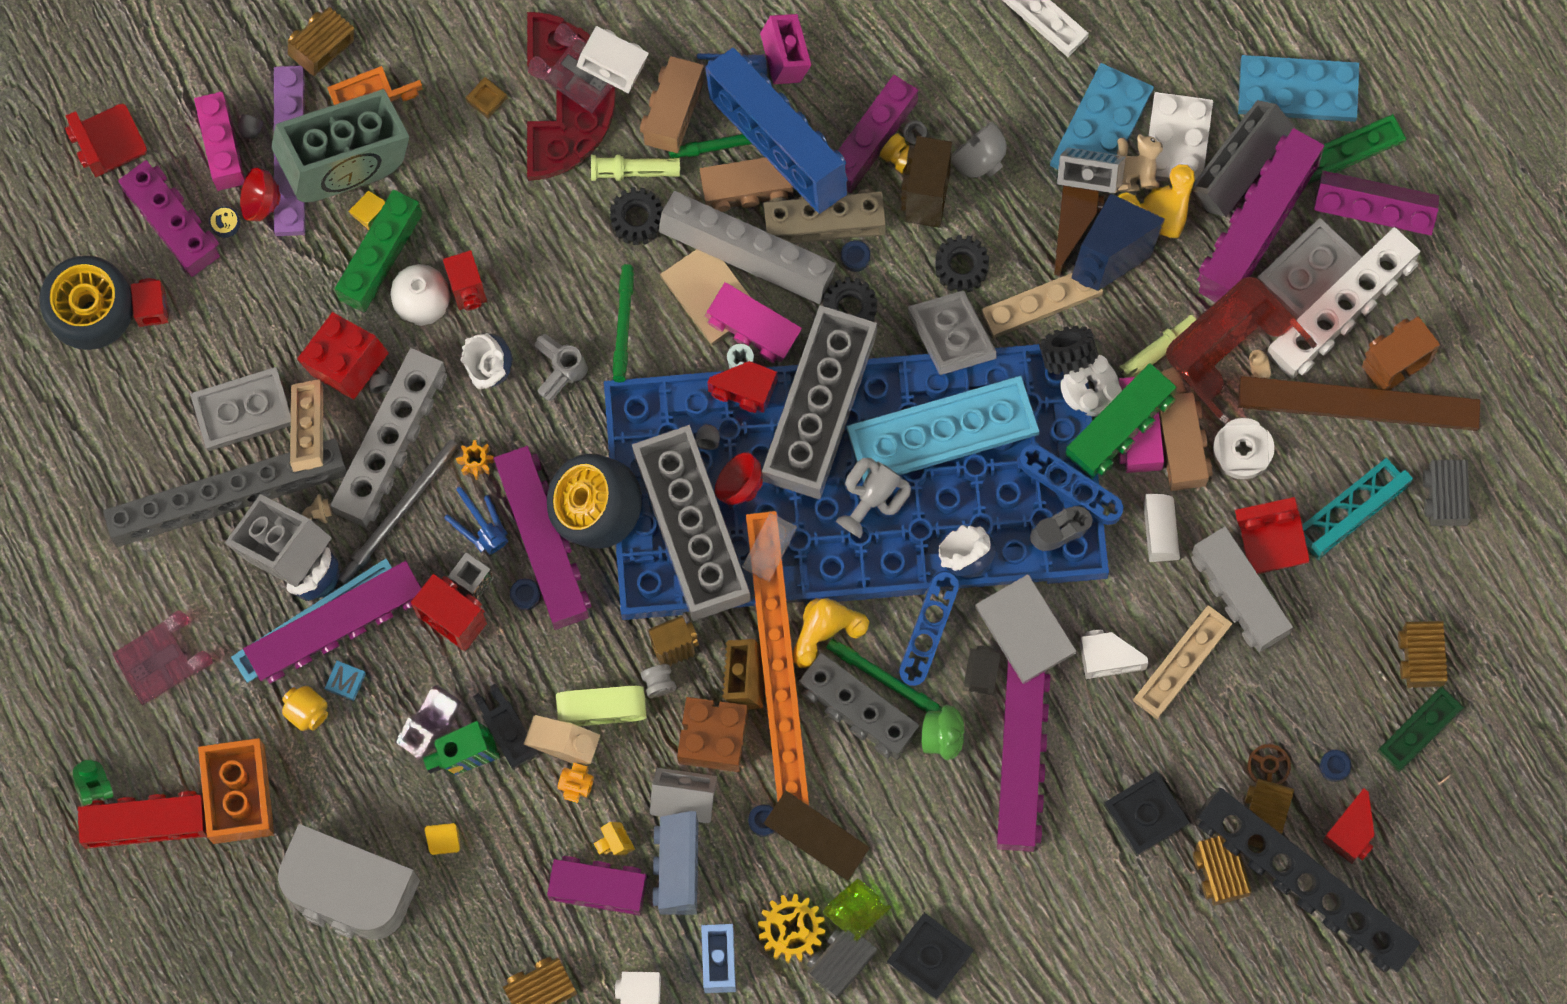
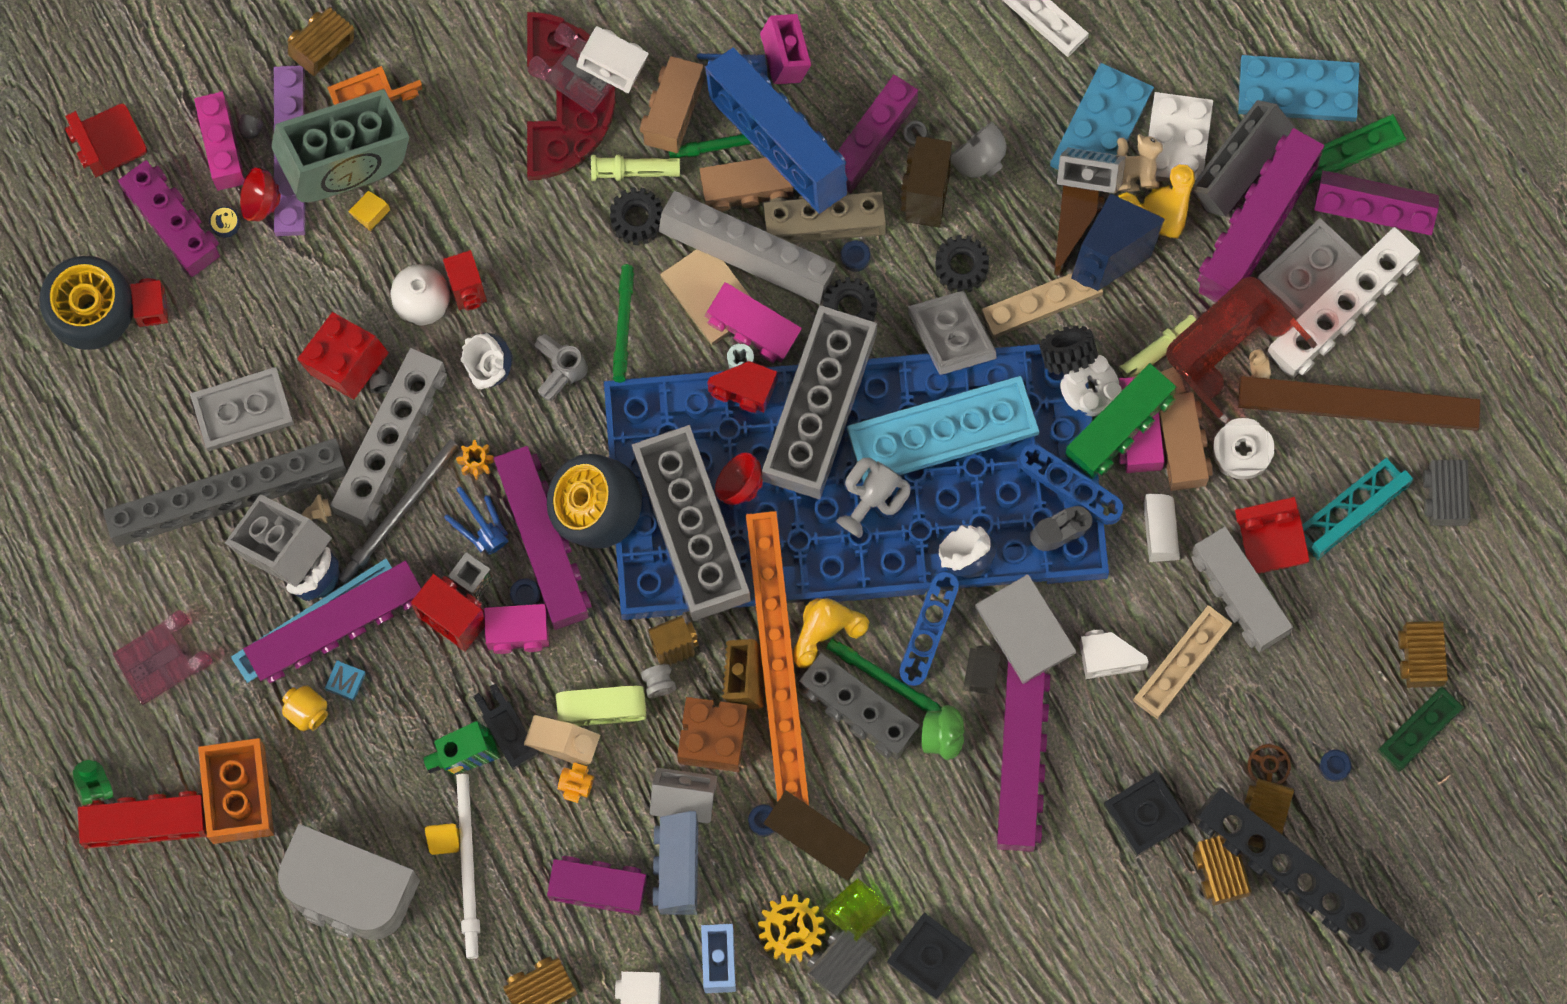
(306, 425): tan plate -> none
(378, 251): green brick -> none
(428, 723): brick -> none
(470, 925): none -> white bar
(486, 97): pearl gold tile -> none
(516, 628): none -> dark pink brick
(614, 840): yellow tile -> none
(707, 437): dark grey hinge -> none
(769, 547): clear plate -> none
(896, 152): yellow wheel -> none
(1353, 830): red slope -> none
(1406, 349): dark orange piece -> none

